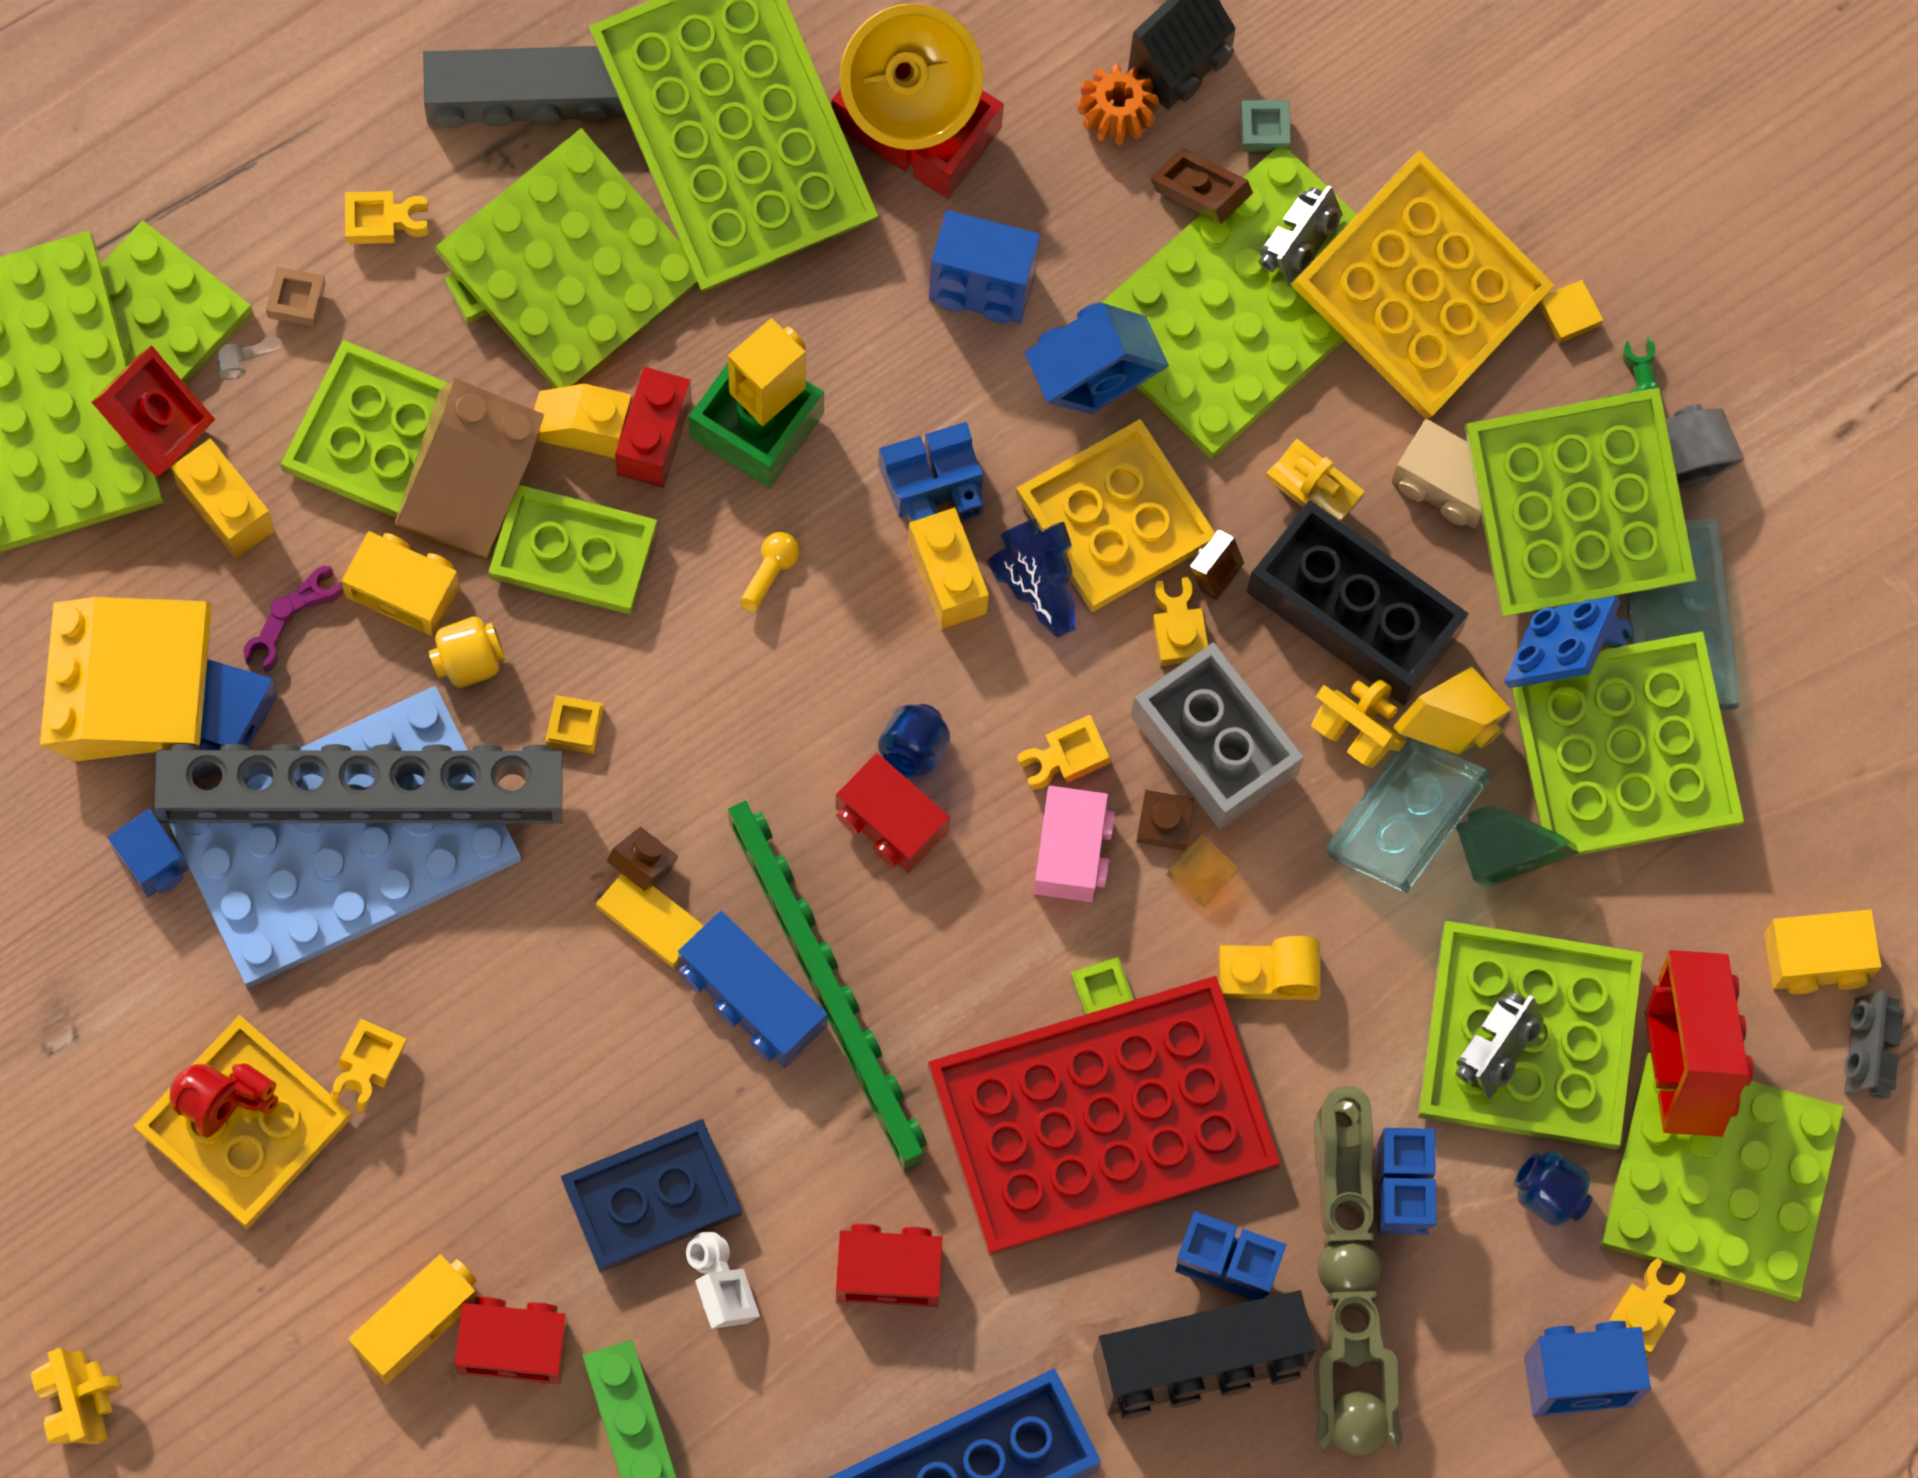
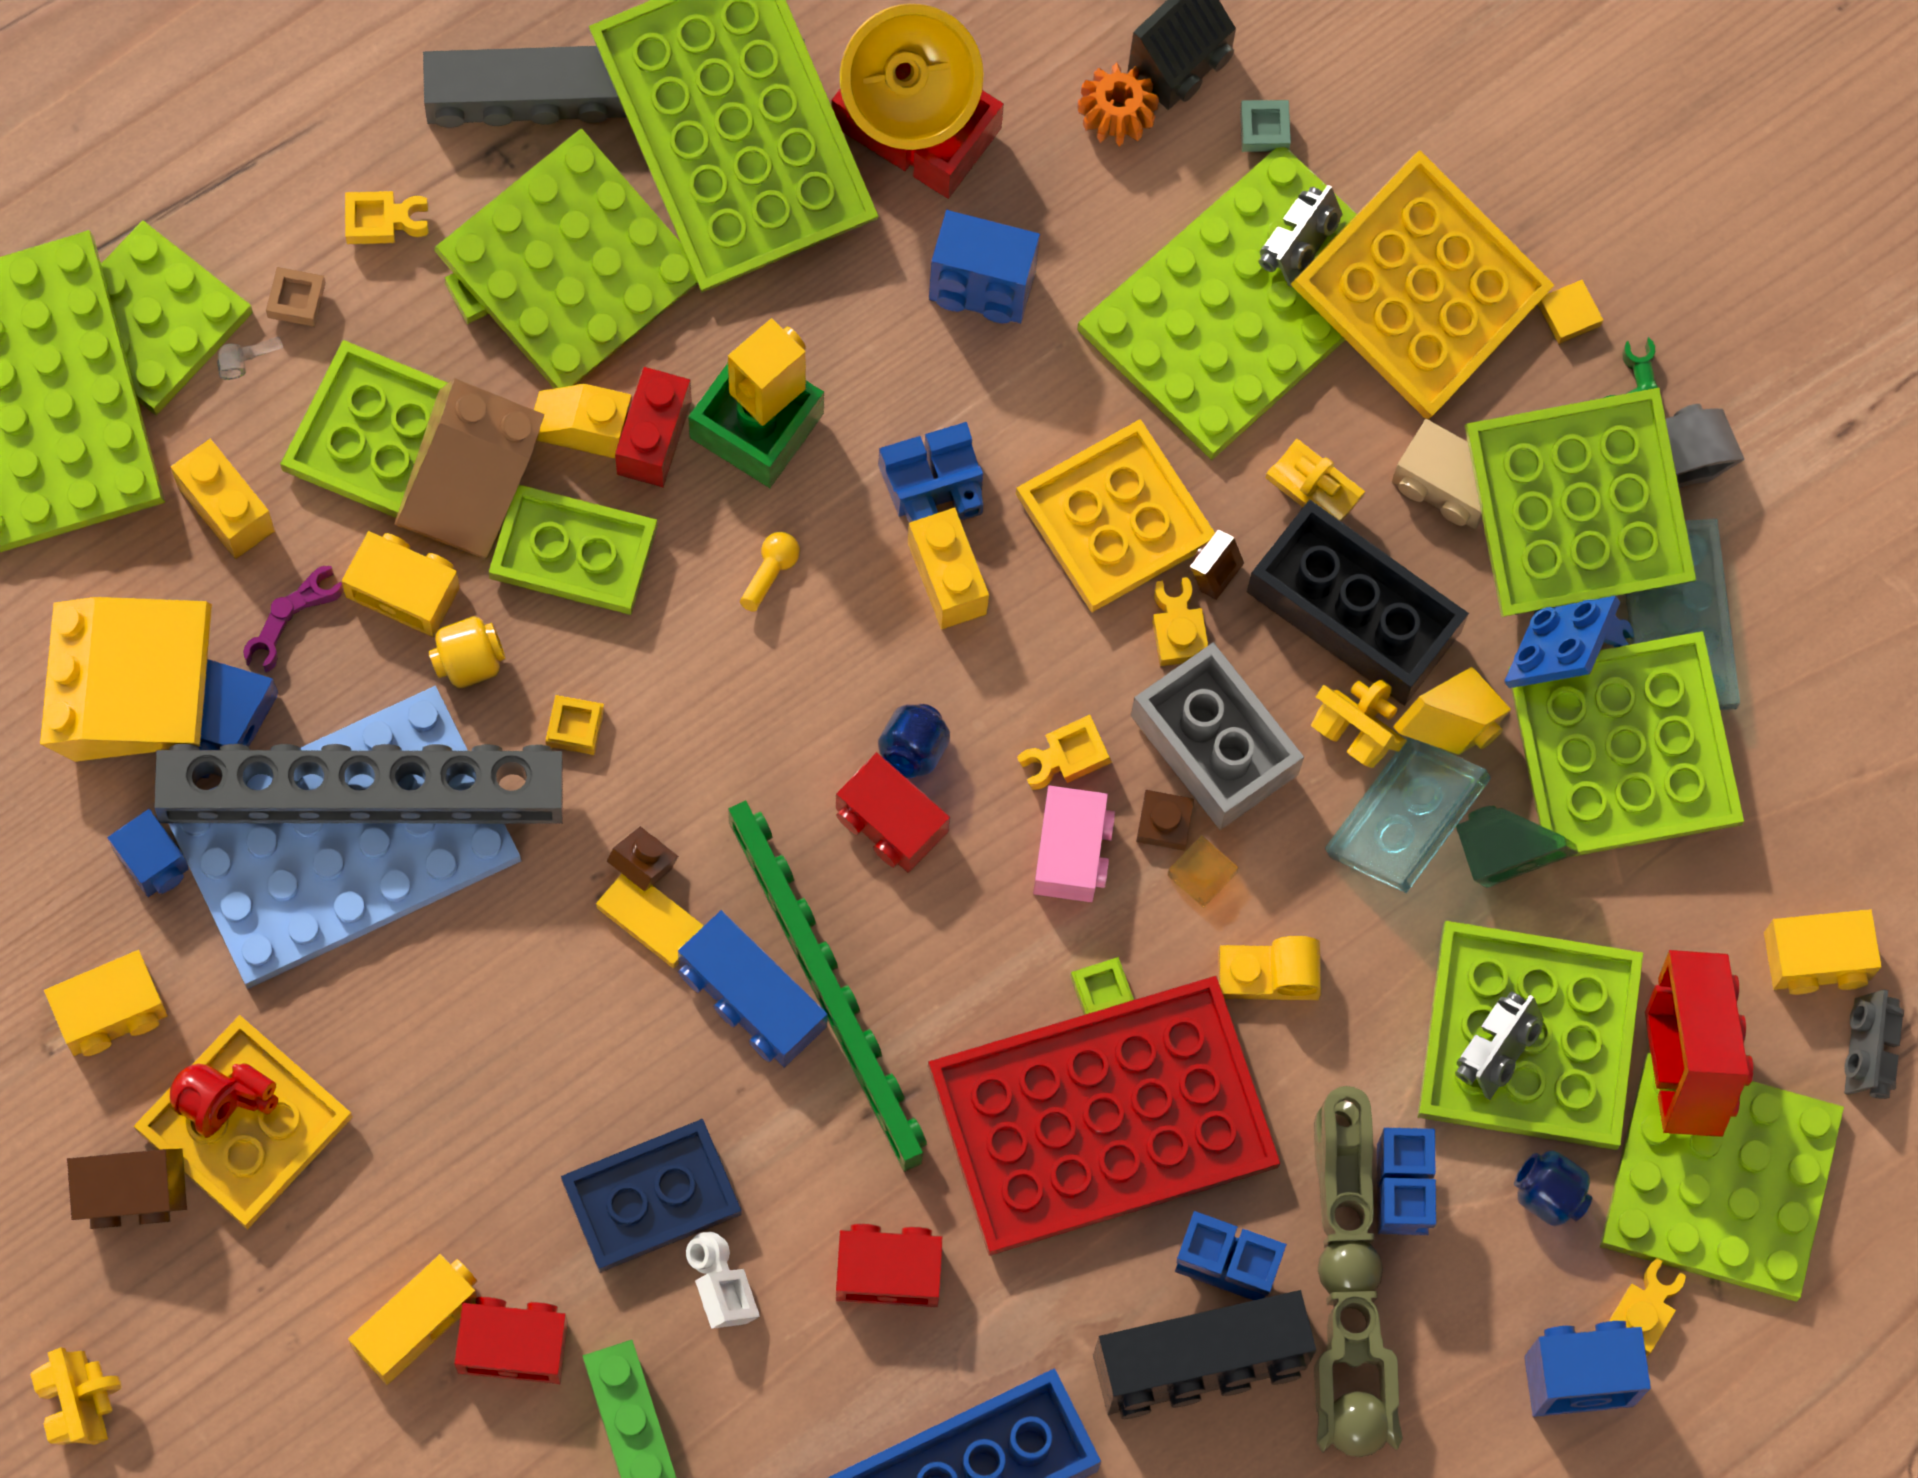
(106, 1004): none -> yellow brick
(126, 1185): none -> reddish brown brick
(153, 411): red plate -> none
(367, 1060): yellow plate -> none
(1038, 572): clear blue rock -> none
(1096, 358): blue brick -> none
(1202, 185): reddish brown plate -> none

